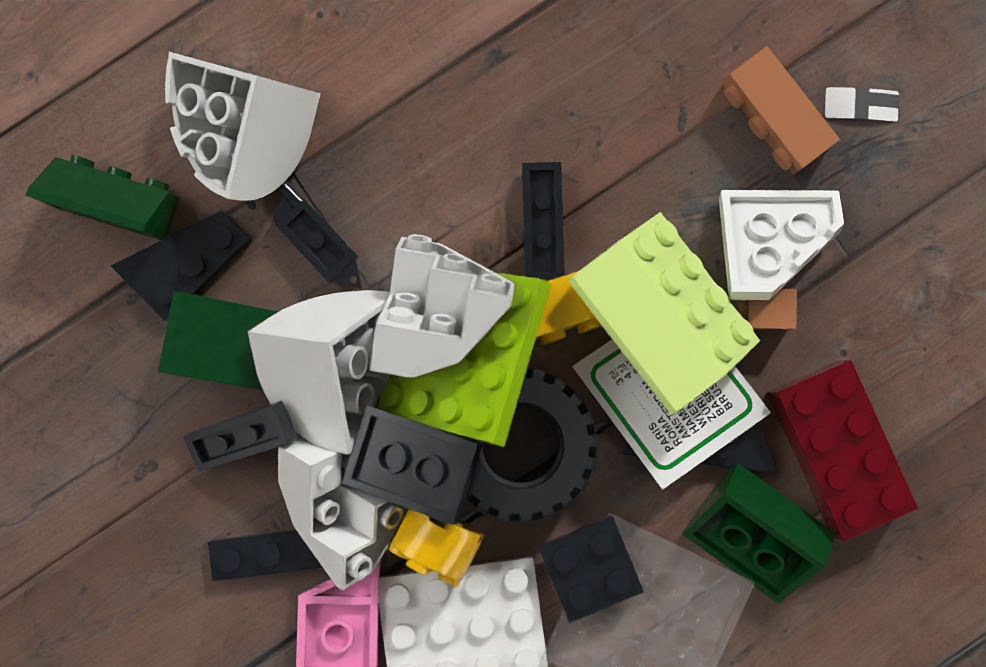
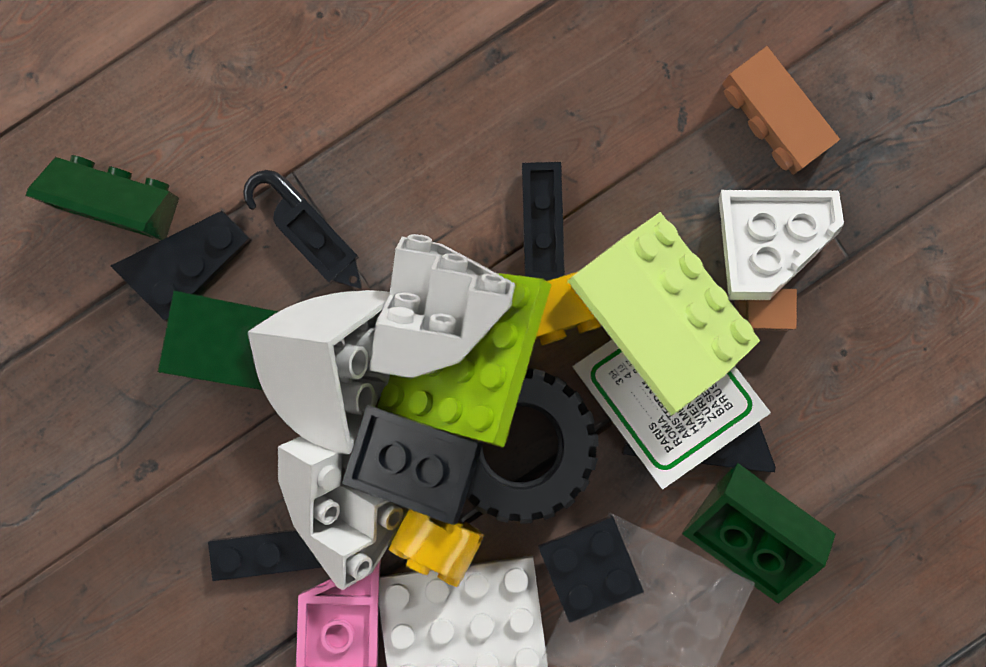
(237, 126): white brick -> none
(240, 436): black plate -> none
(842, 450): dark red brick -> none
(861, 103): white sticker -> none

